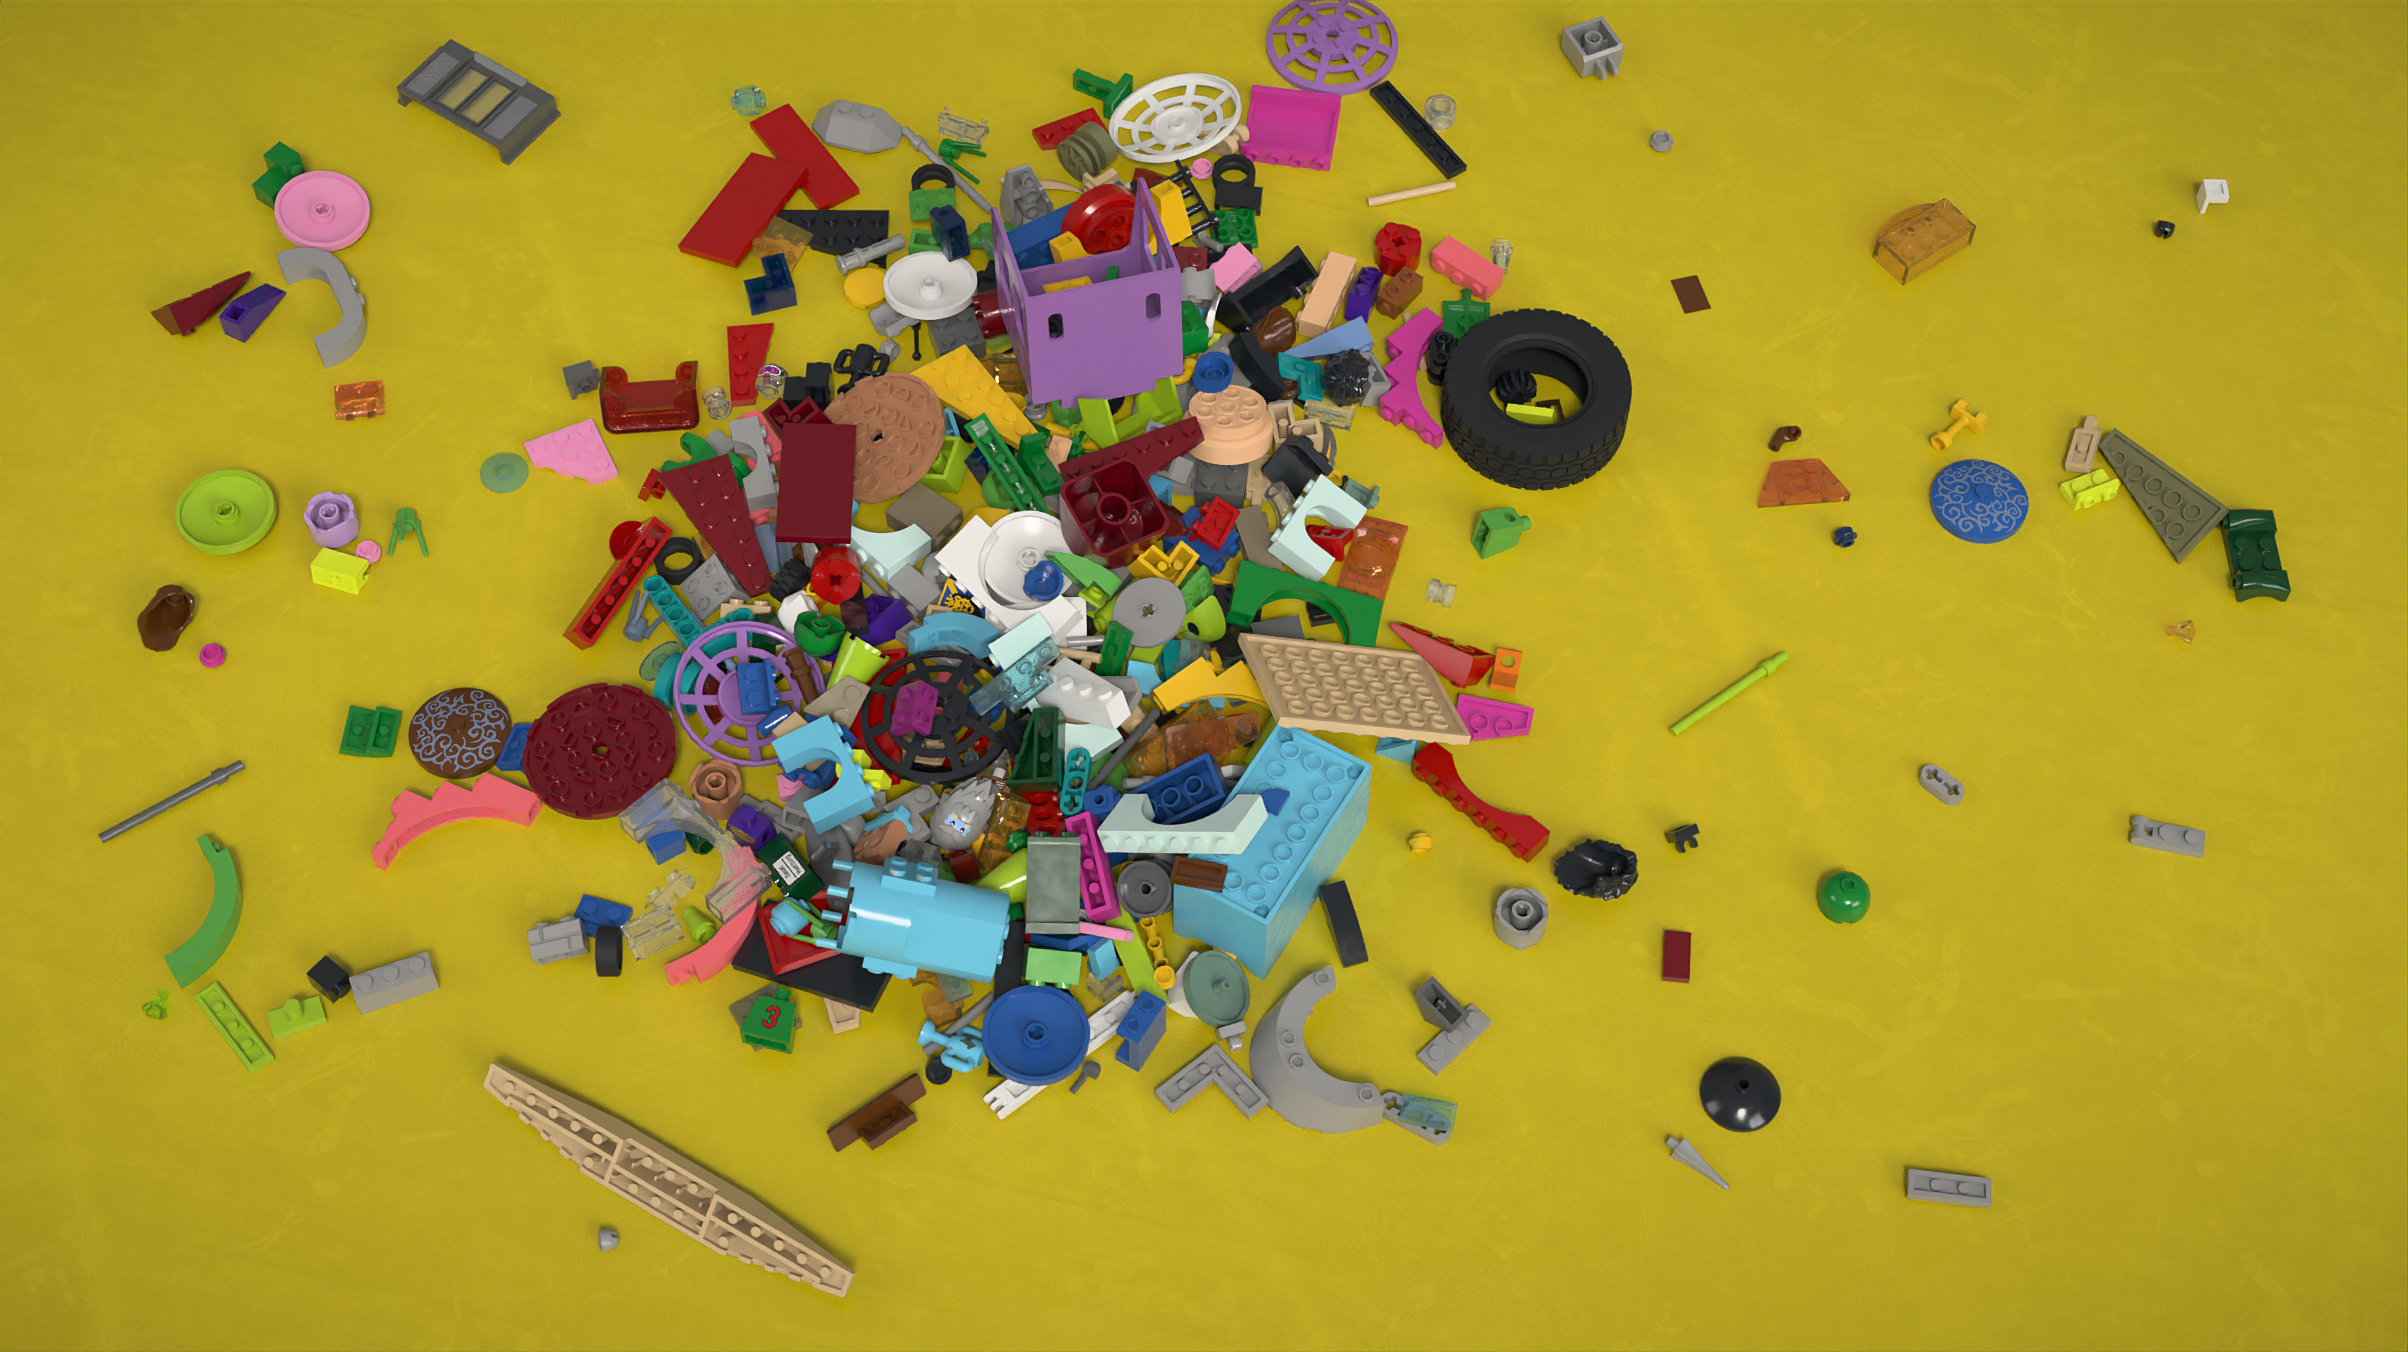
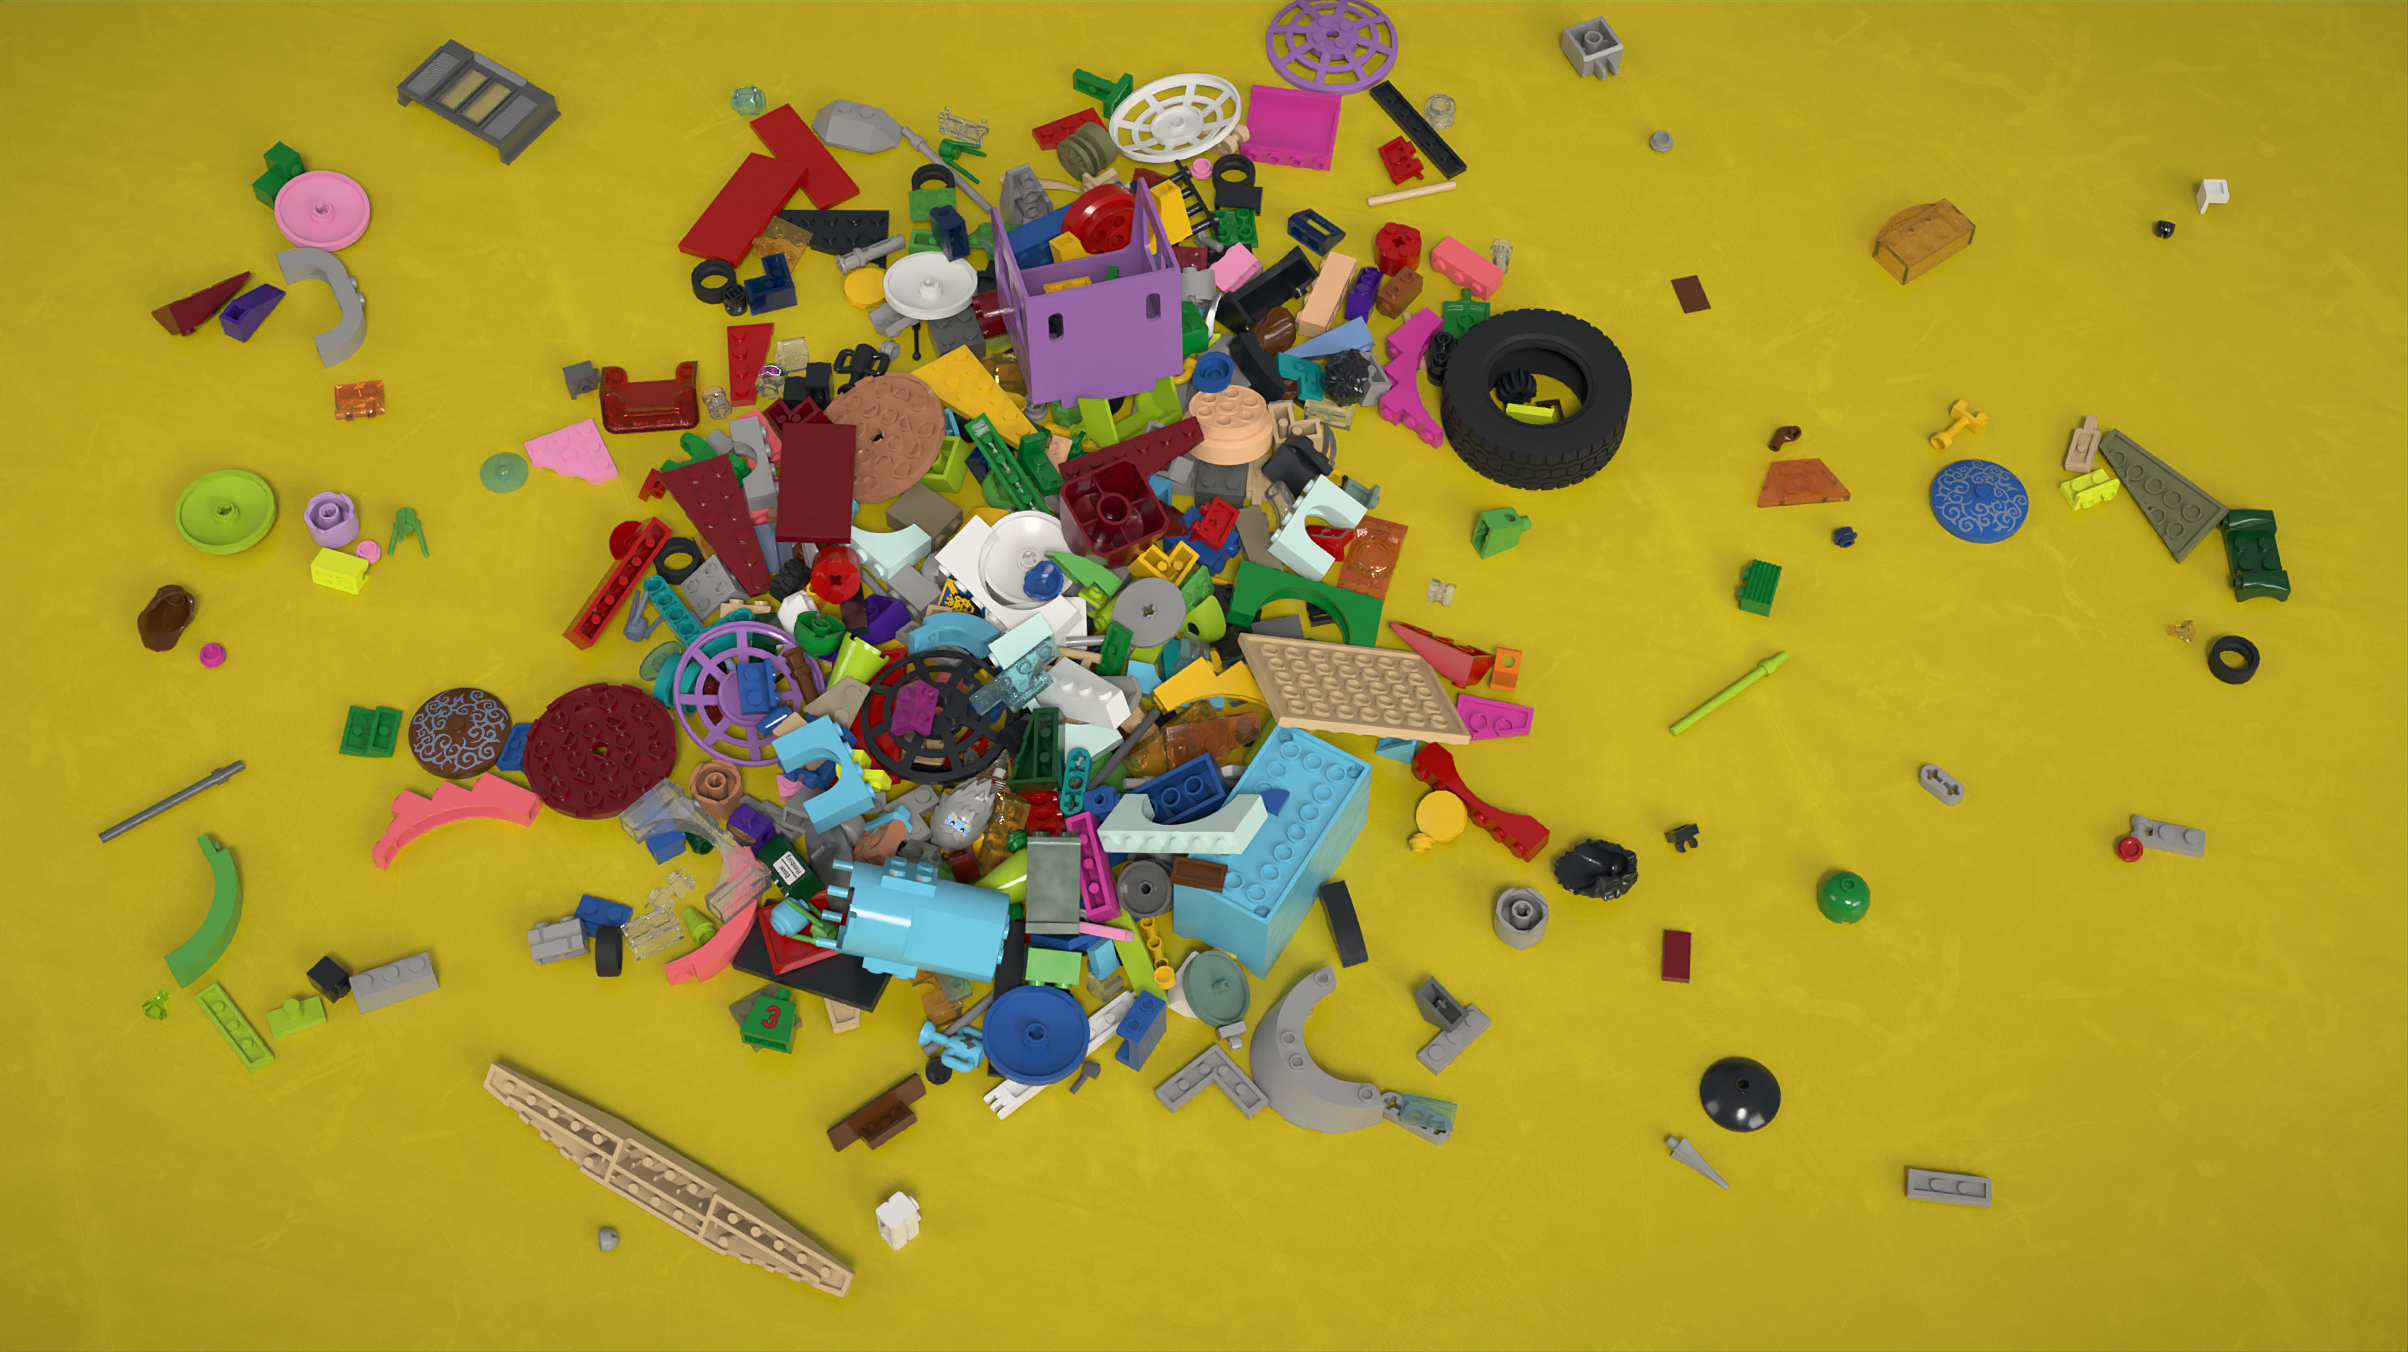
(709, 268): none -> black tyre
(735, 300): none -> black wheel
(792, 354): none -> clear brick
(898, 1220): none -> white brick
(1310, 236): none -> tile
(1400, 160): none -> red bracket
(1441, 816): none -> yellow tile
(1760, 587): none -> green brick
(2130, 849): none -> red plate
(2241, 646): none -> black tyre

